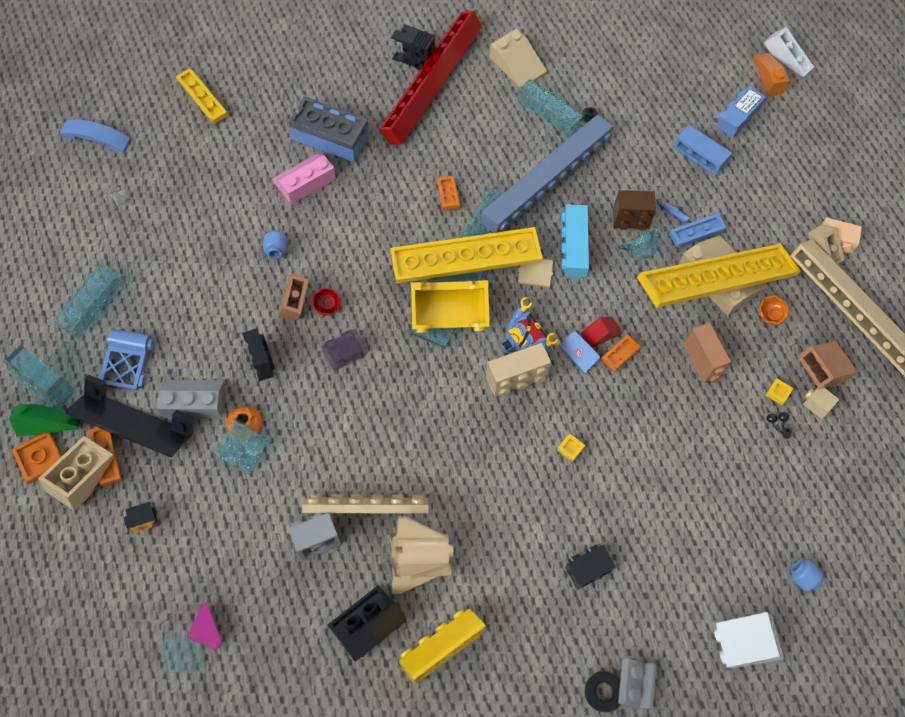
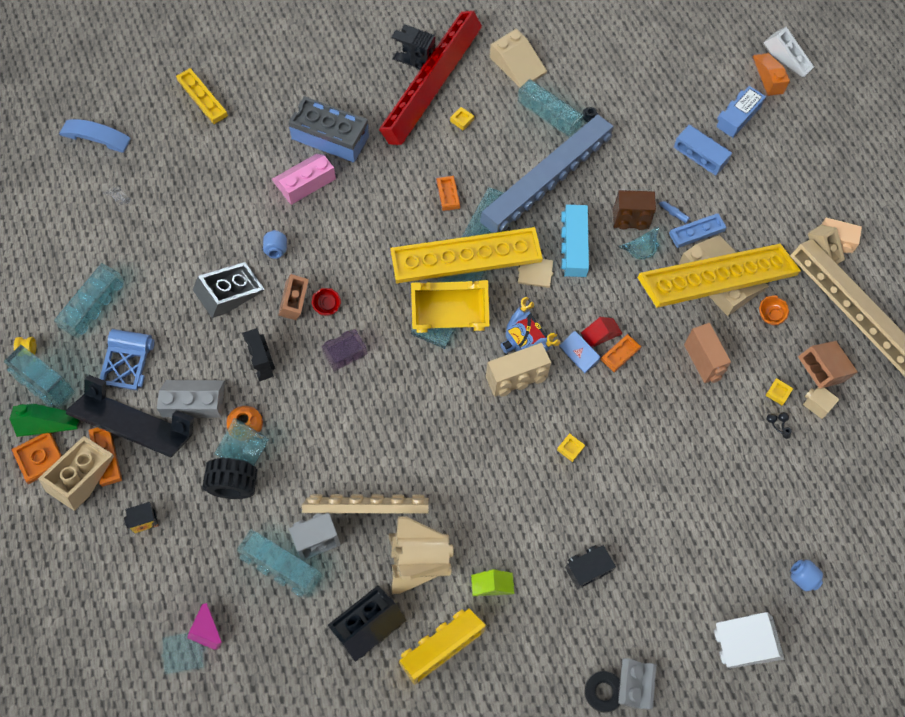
(29, 343): none -> yellow wheel
(226, 288): none -> dark grey slope
(230, 478): none -> black tyre
(279, 563): none -> clear light blue brick
(462, 118): none -> yellow plate
(492, 583): none -> lime slope

